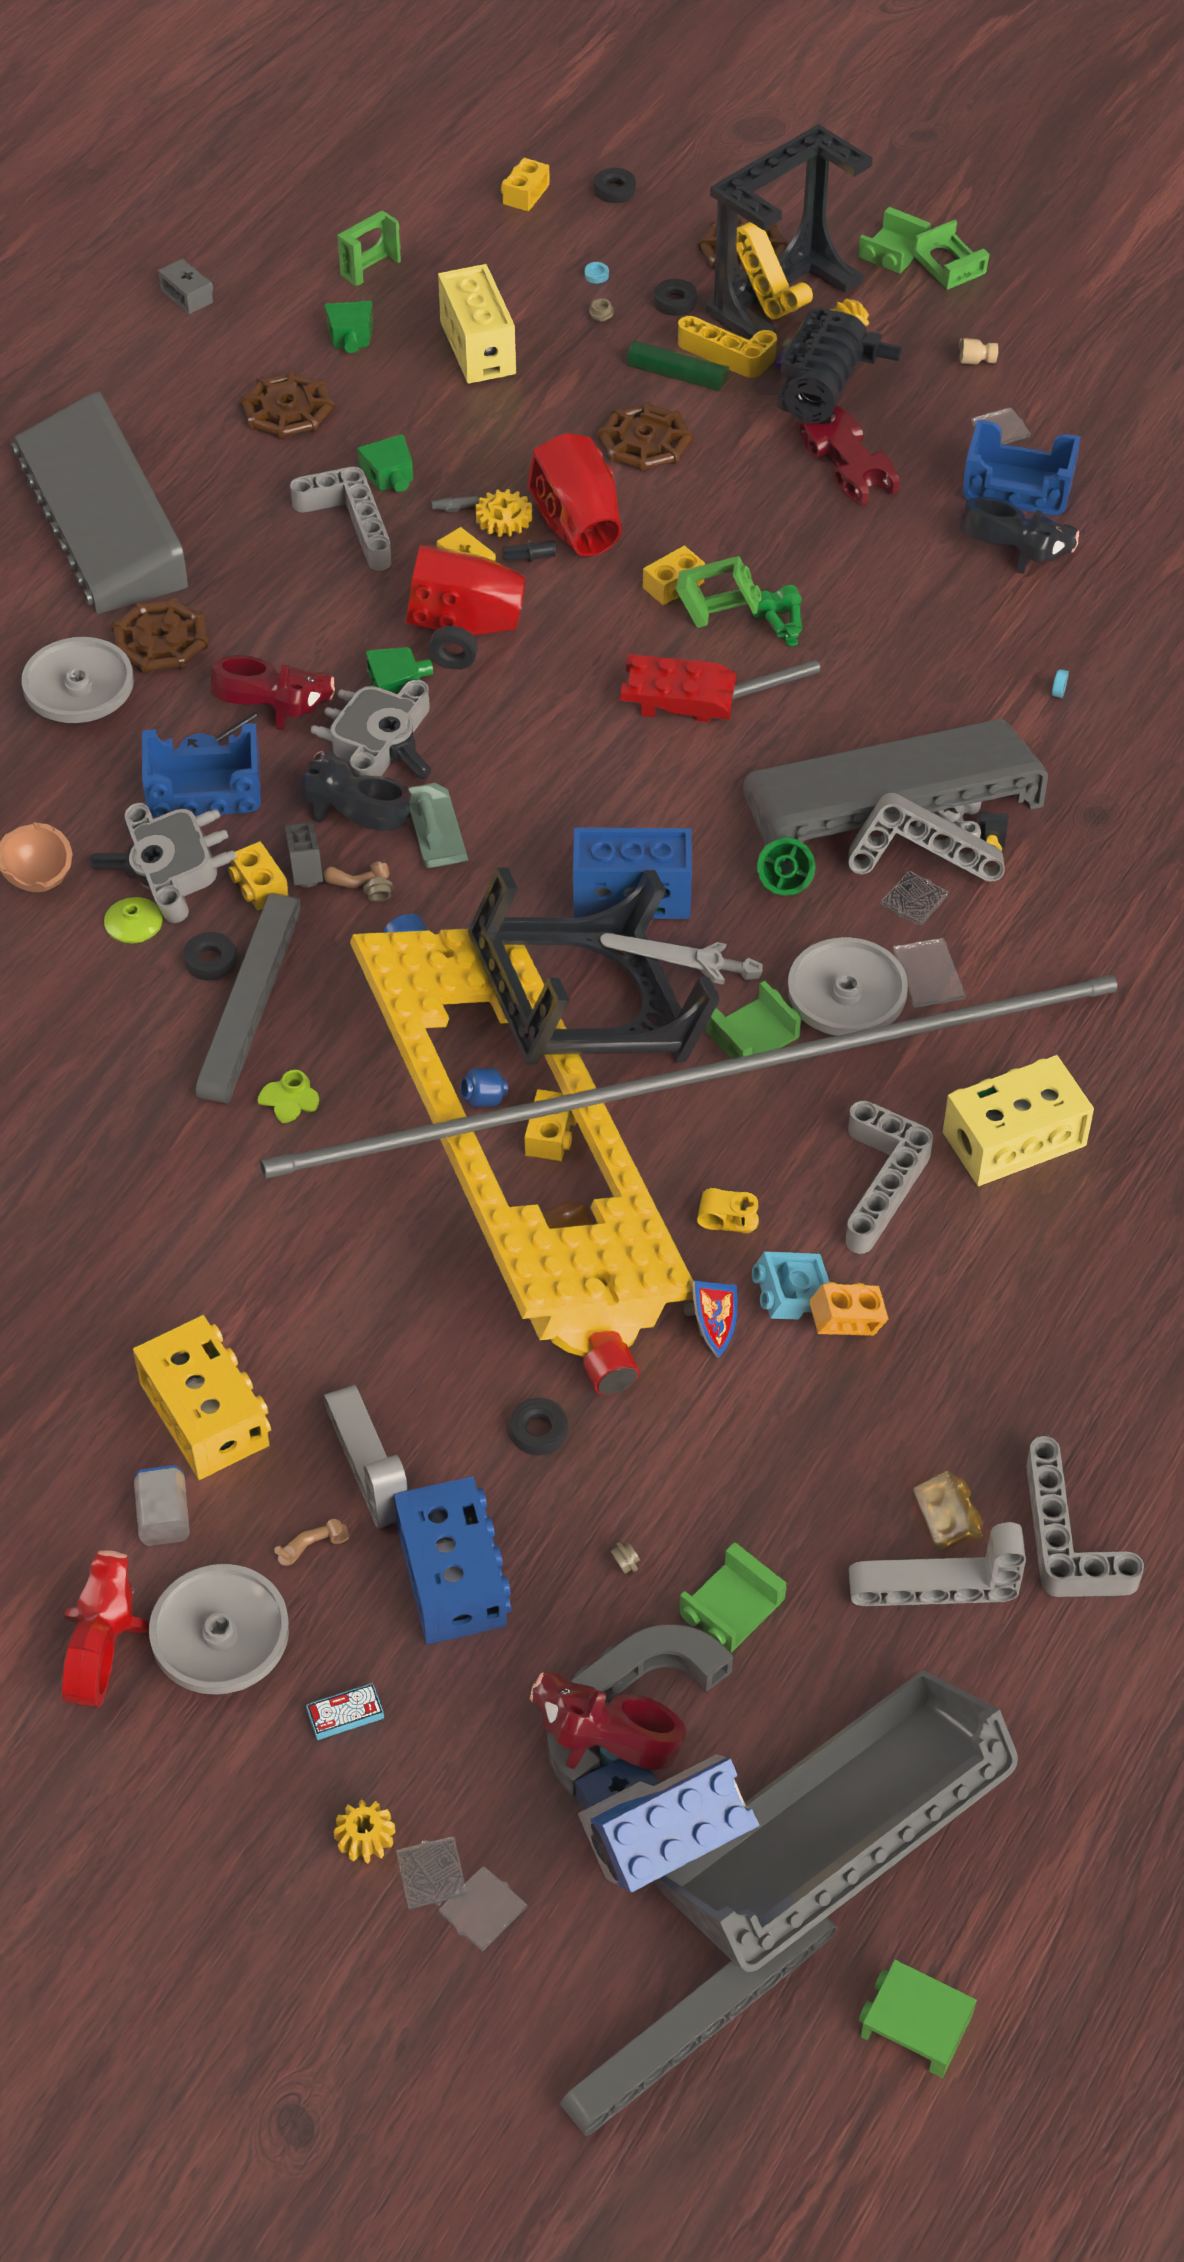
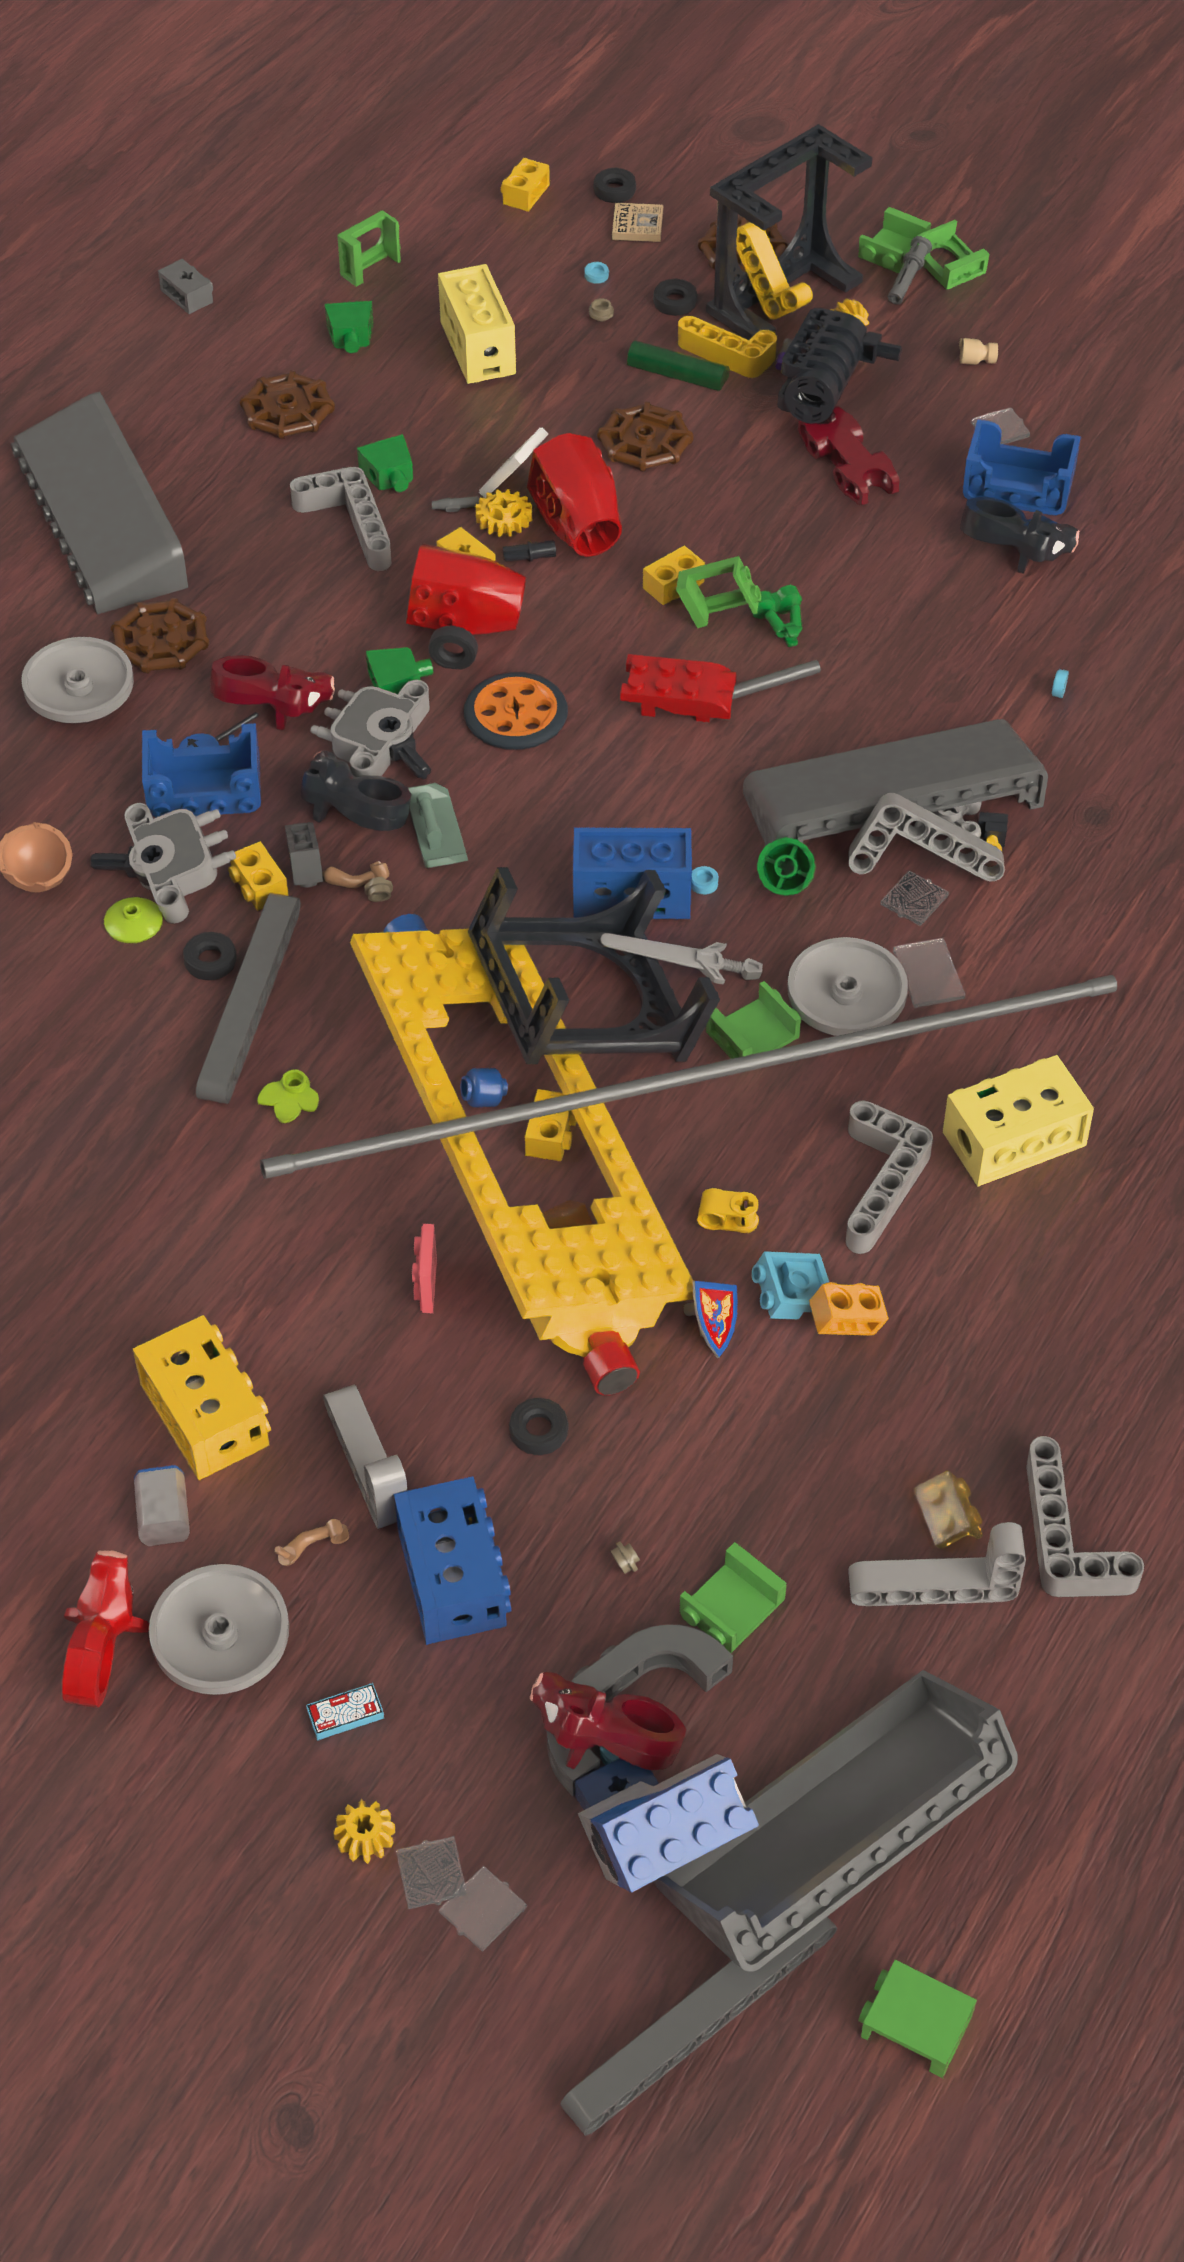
(425, 1268): none -> coral tile
(513, 462): none -> white tile
(519, 737): none -> wedge
(637, 222): none -> tan tile
(704, 880): none -> medium azure tile
(912, 262): none -> dark grey pin

